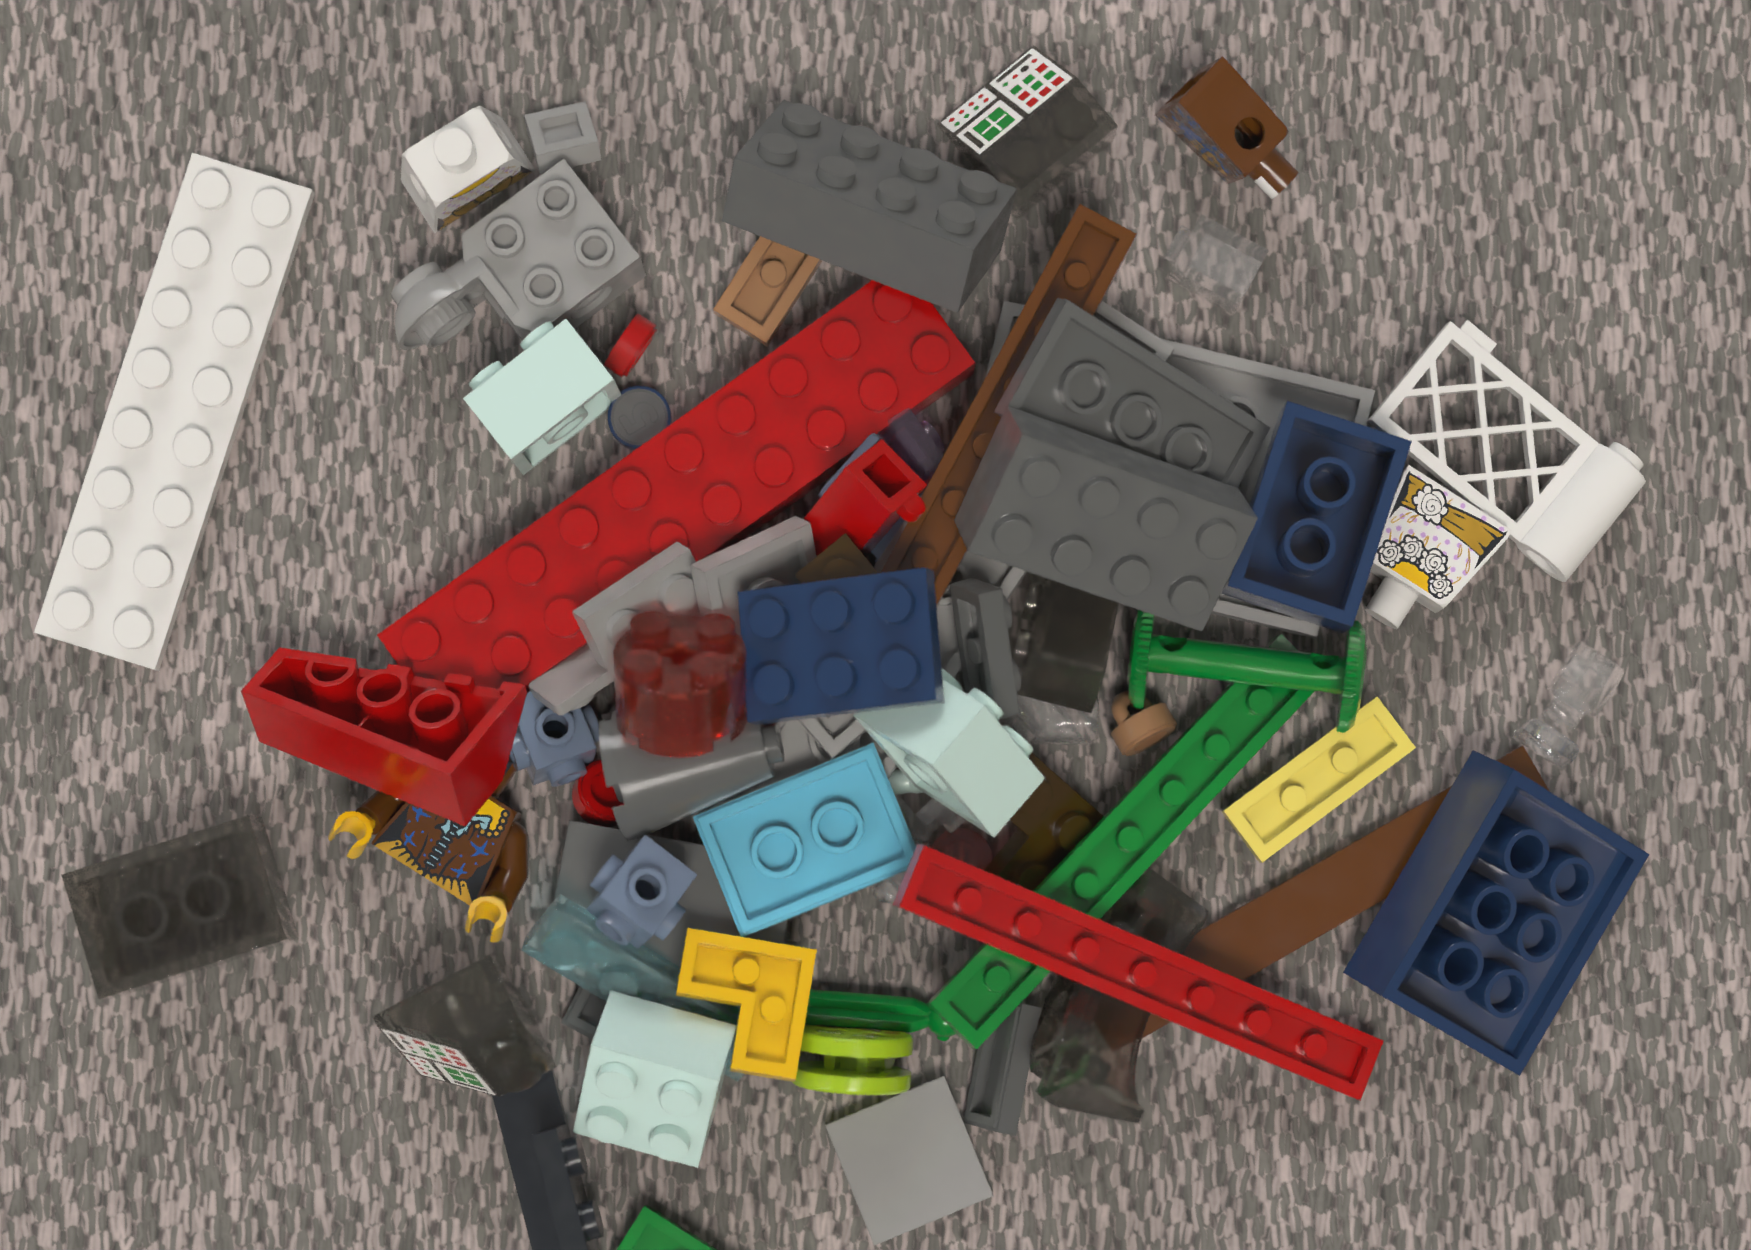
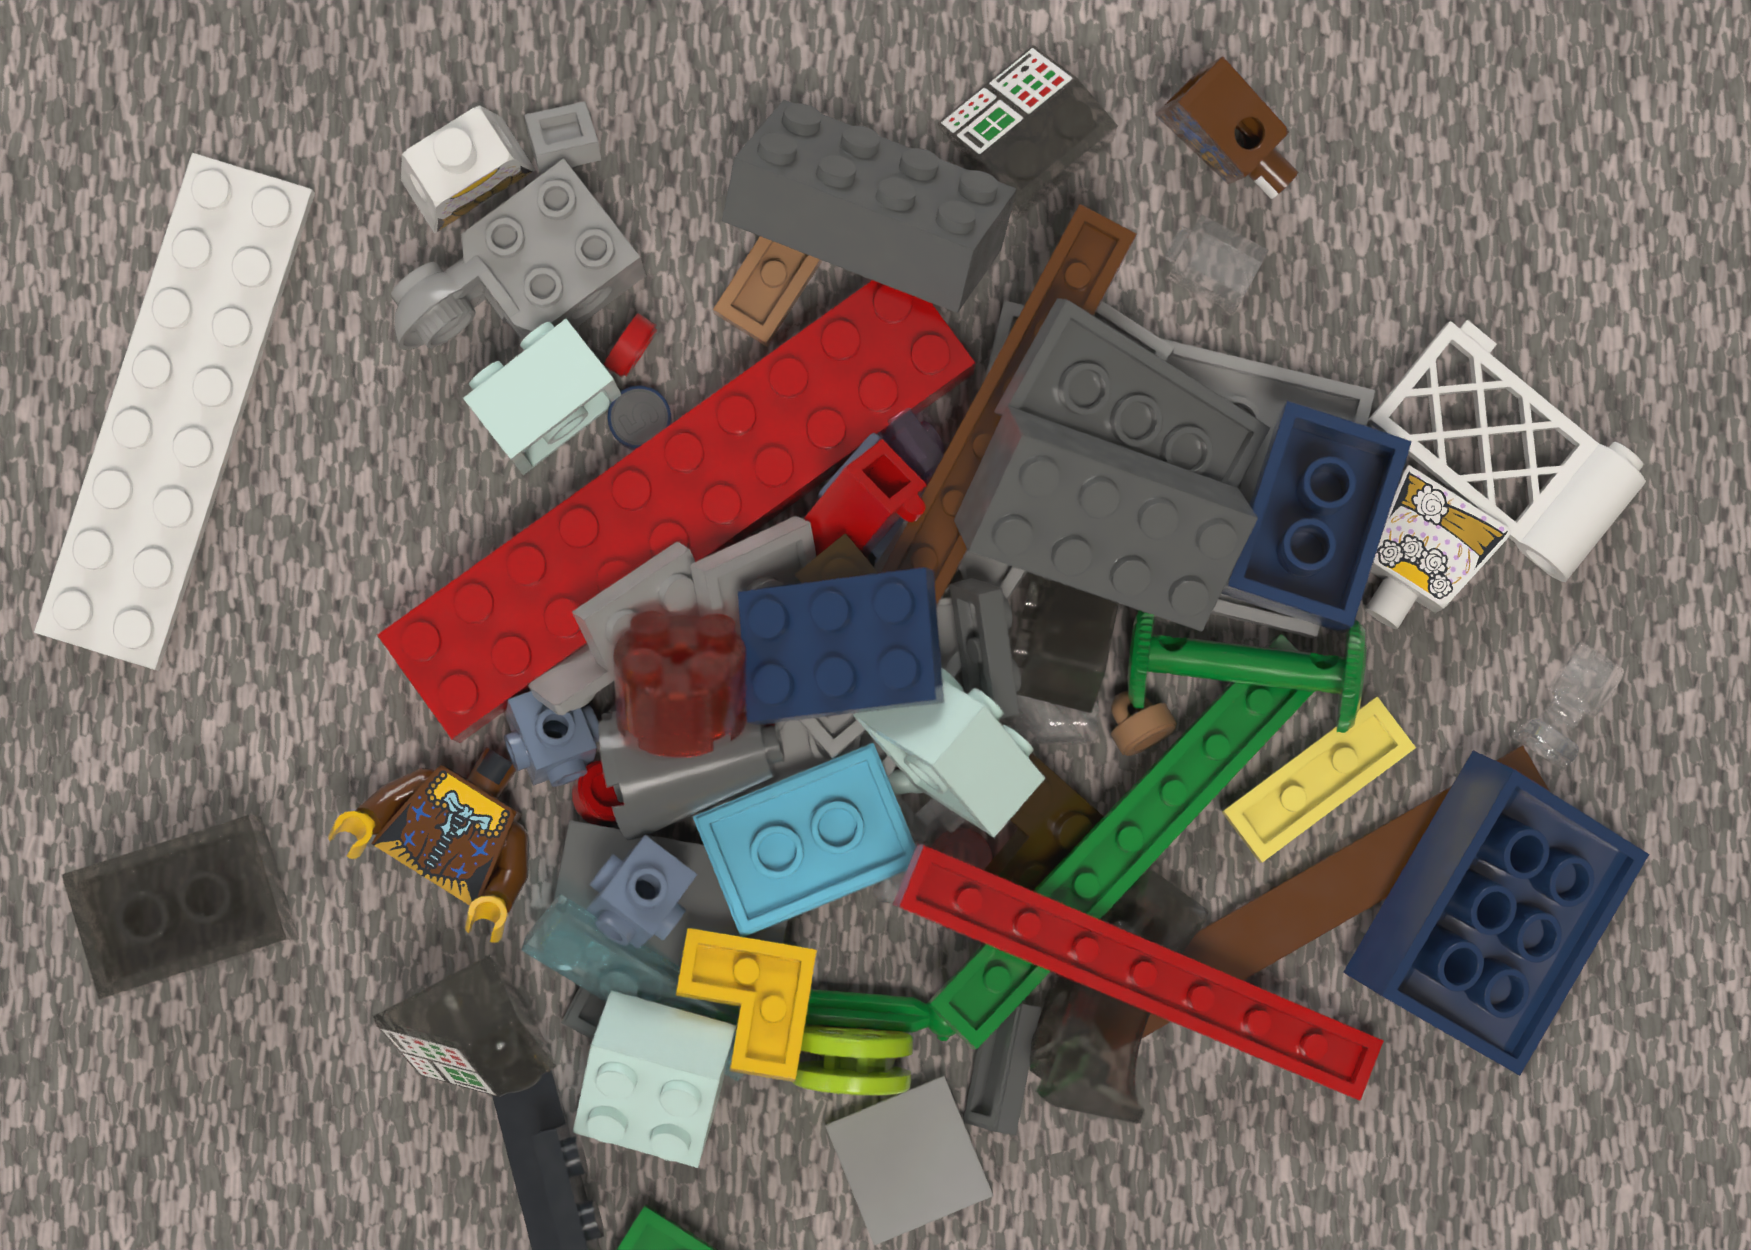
(388, 729): red wedge -> none

